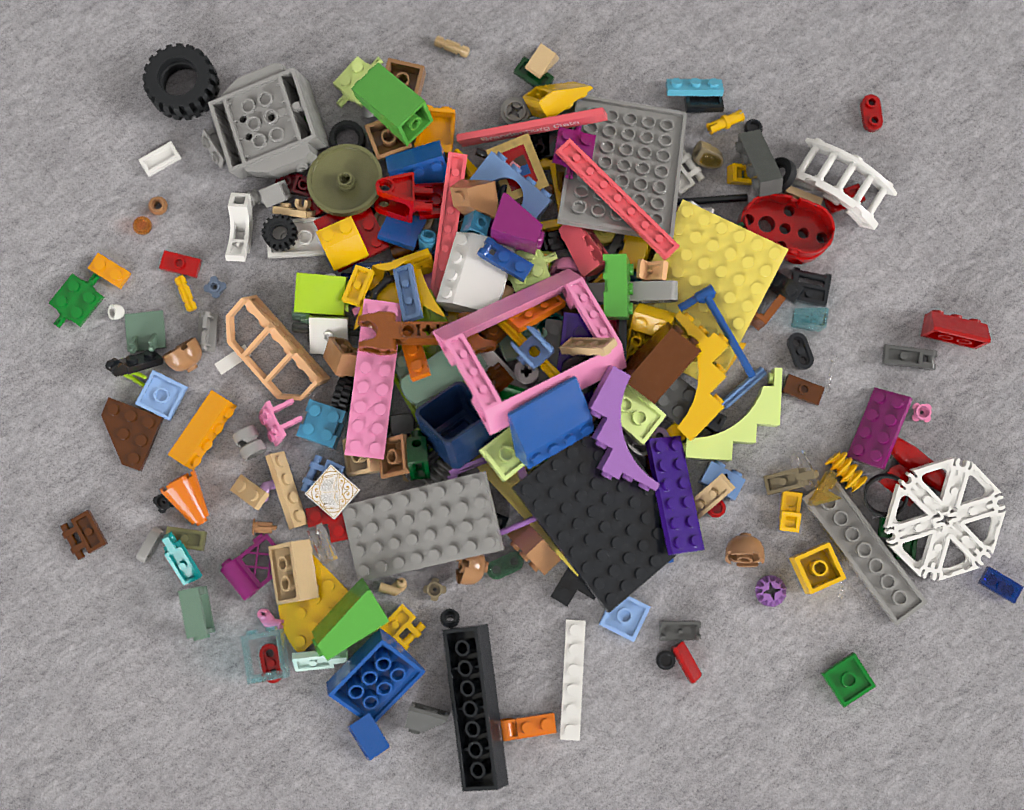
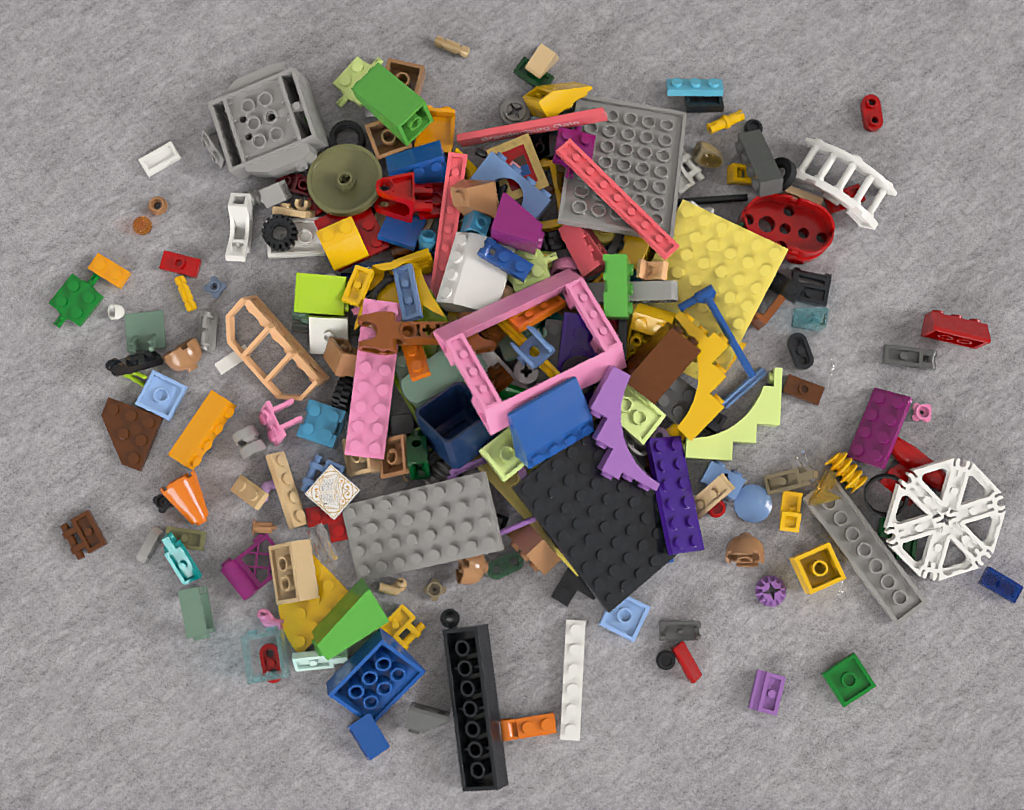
(167, 63): black tyre -> none
(588, 346): tan plate -> none
(753, 503): none -> medium blue dish
(766, 692): none -> medium lavender plate

